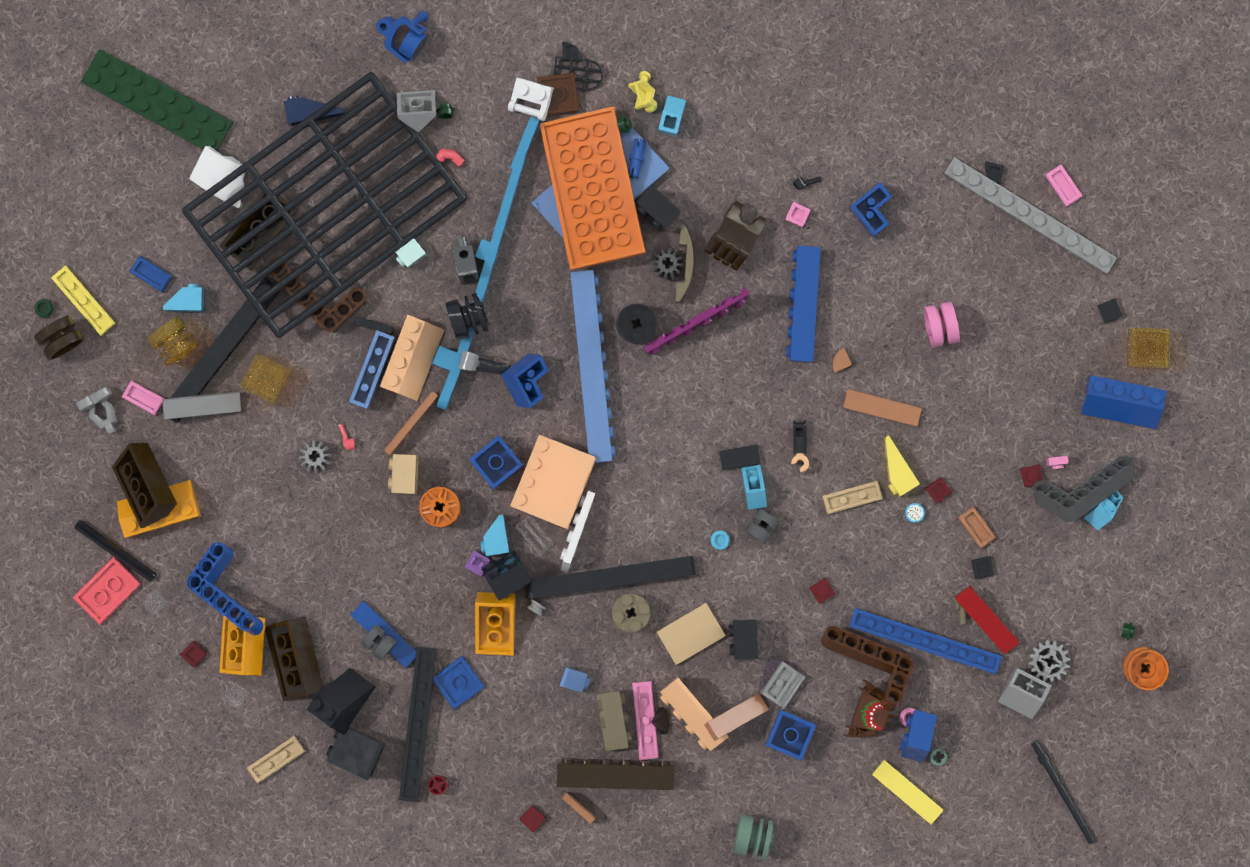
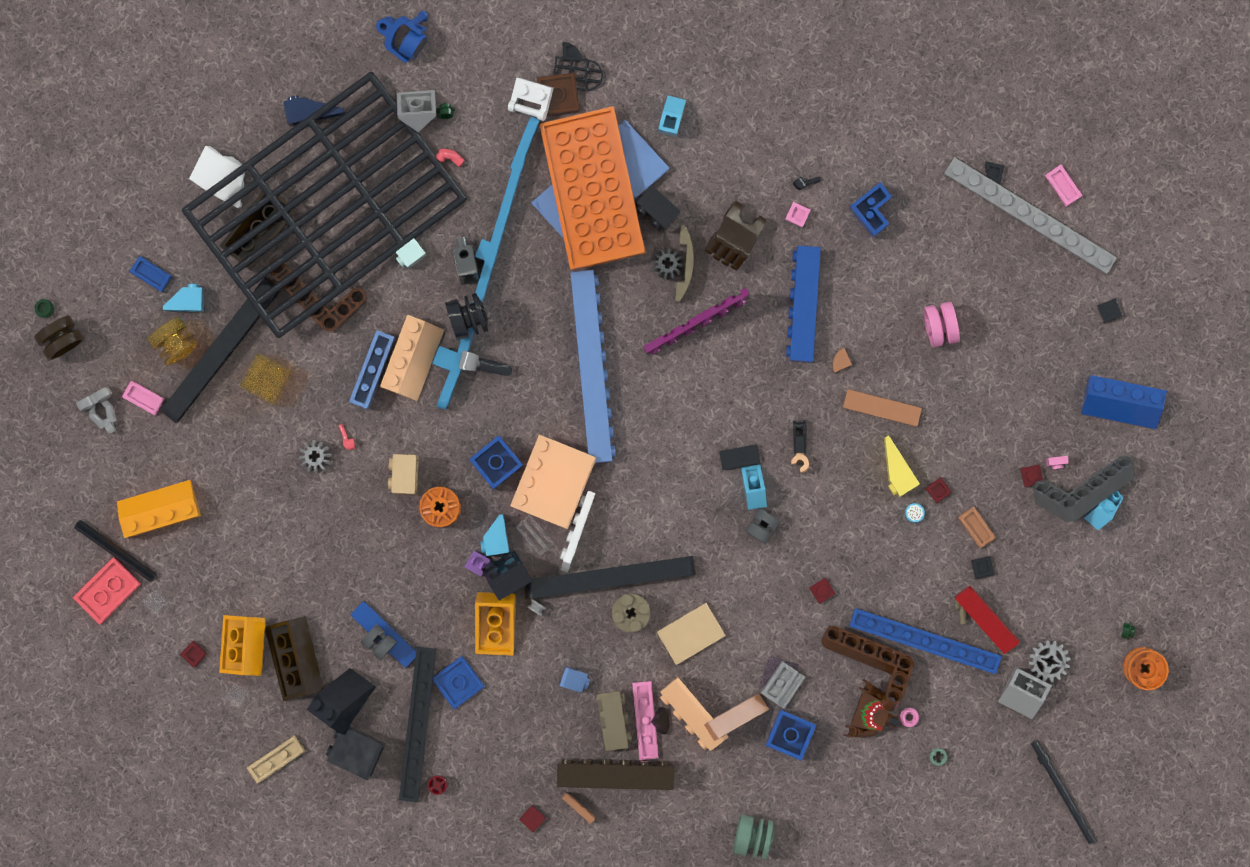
(83, 300): light yellow tile -> none
(144, 484): dark brown slope -> none
(156, 101): dark green plate -> none
(201, 405): light grey tile -> none
(219, 597): blue beam -> none
(371, 325): black tile -> none
(411, 423): nougat tile -> none
(521, 380): blue brick -> none
(624, 124): dark green plate -> none
(636, 158): blue pin -> none
(644, 92): light yellow piece -> none
(647, 320): black wheel -> none
(720, 540): medium azure tile -> none
(744, 639): black brick -> none
(852, 497): tan tile -> none
(907, 792): light yellow tile -> none
(918, 740): blue brick -> none
(1148, 348): clear yellow brick -> none

